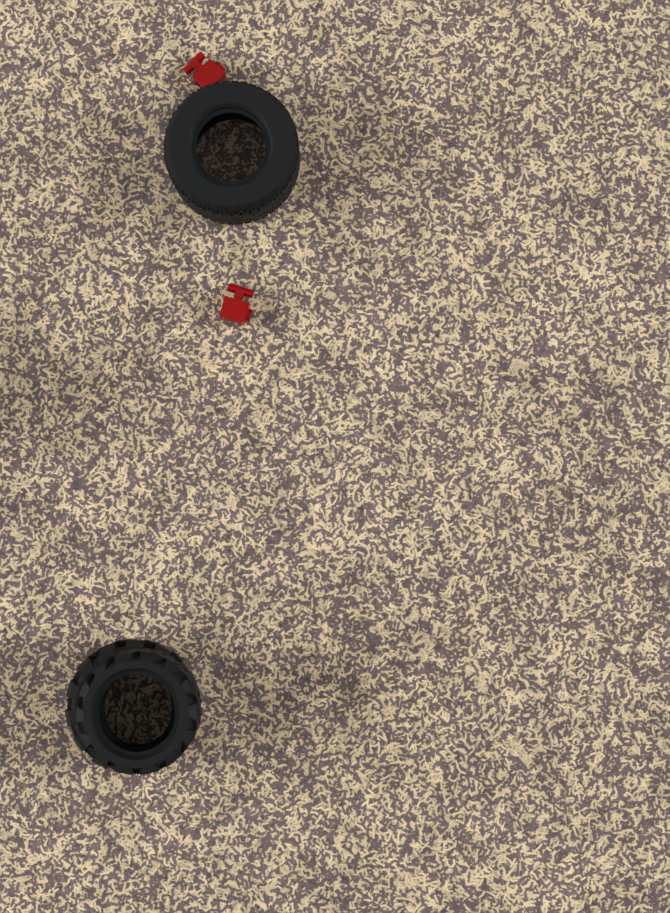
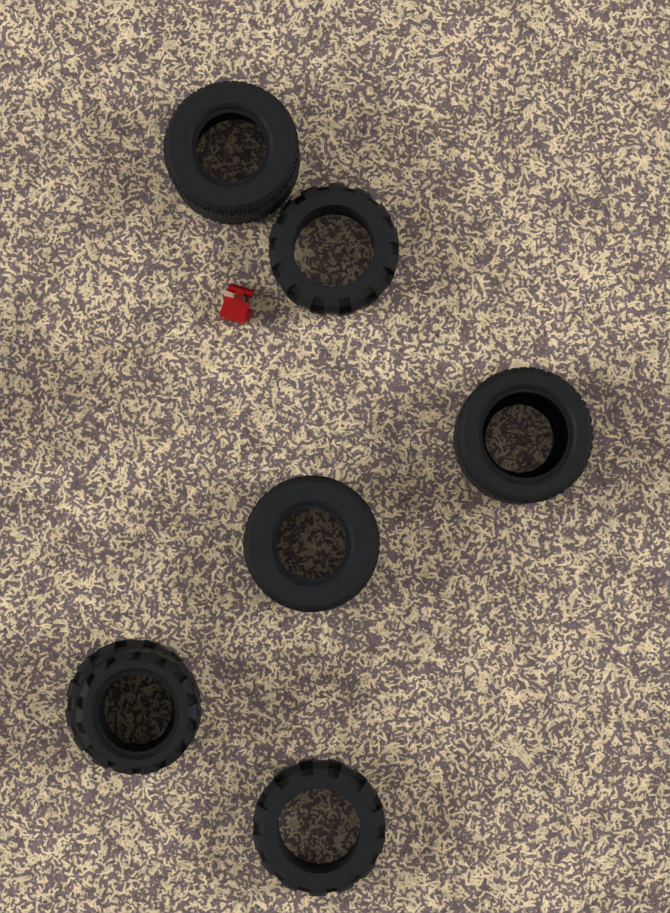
(207, 73): red brick -> none
(314, 877): none -> black tyre
(324, 201): none -> black tyre
(360, 554): none -> black tyre
(566, 417): none -> black tyre

